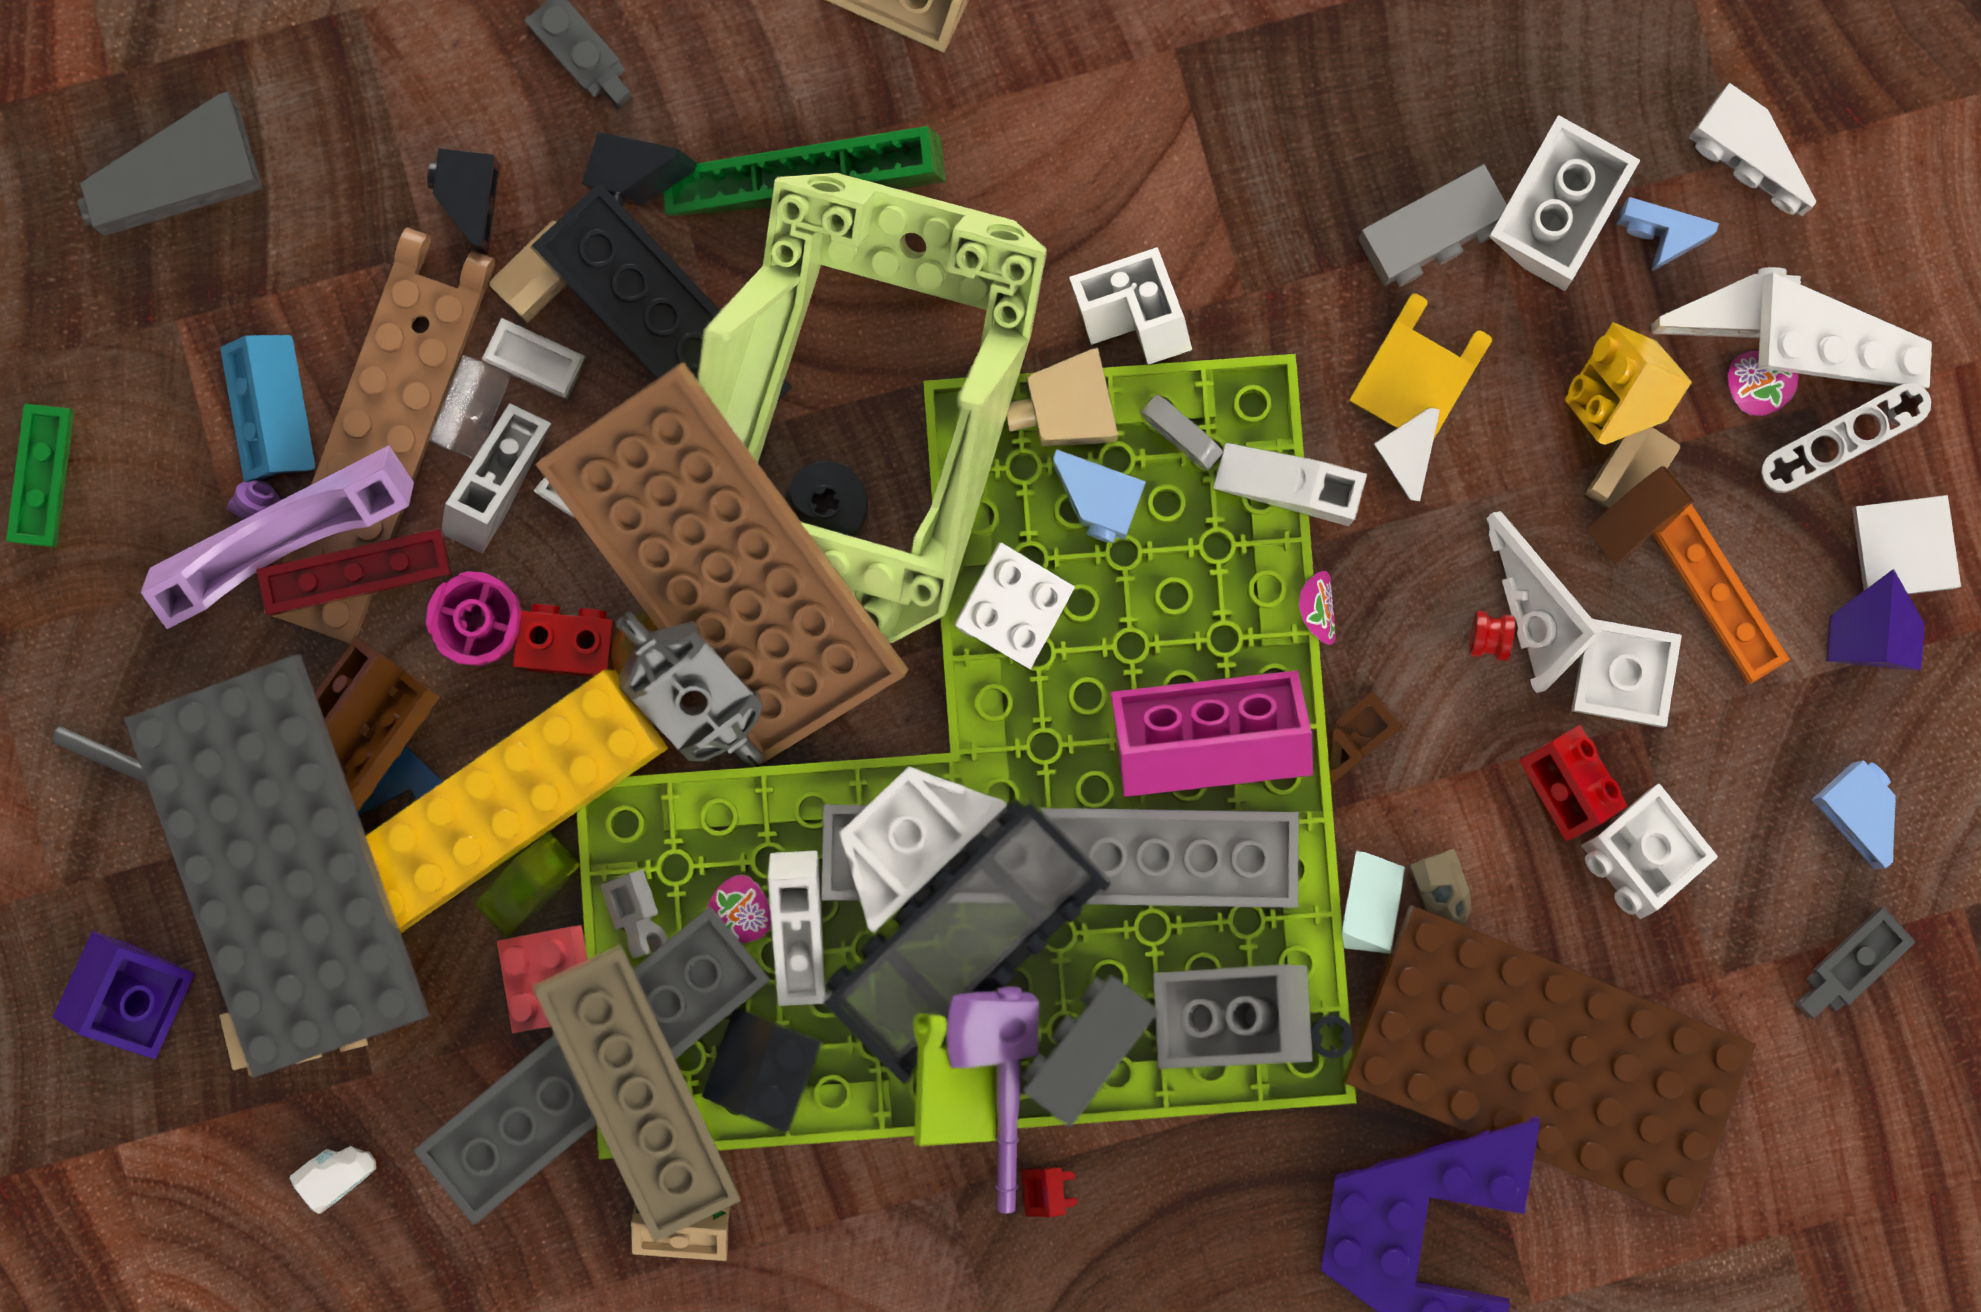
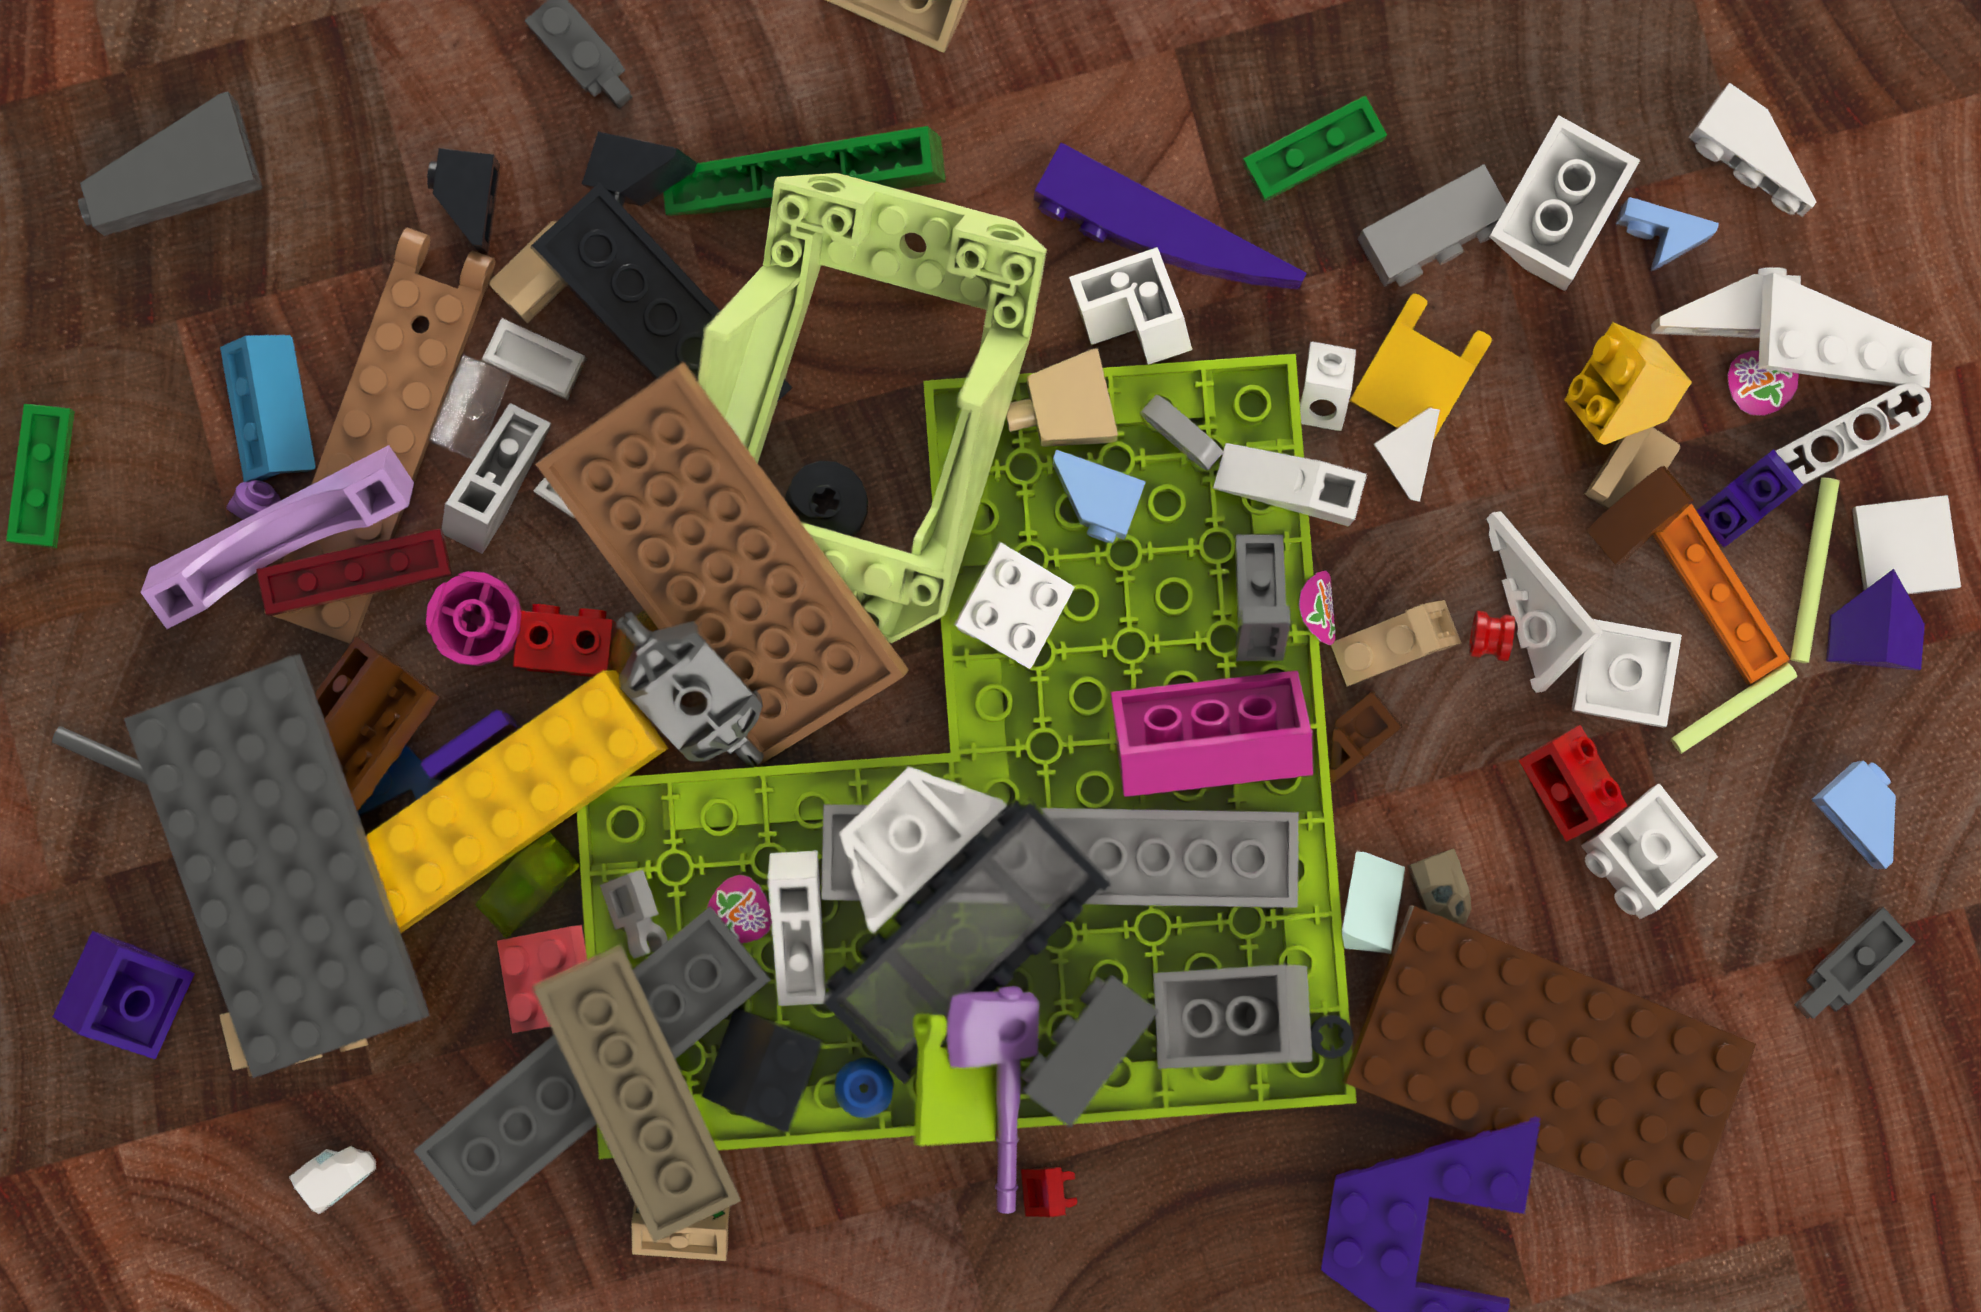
(469, 745): none -> dark purple tile
(863, 1072): none -> blue plate
(1142, 220): none -> dark purple slope
(1261, 598): none -> dark grey bracket
(1314, 148): none -> green plate
(1327, 378): none -> white bracket
(1395, 642): none -> tan bracket
(1734, 707): none -> yellowish green bar
(1749, 498): none -> dark purple slope
(1814, 570): none -> yellowish green bar

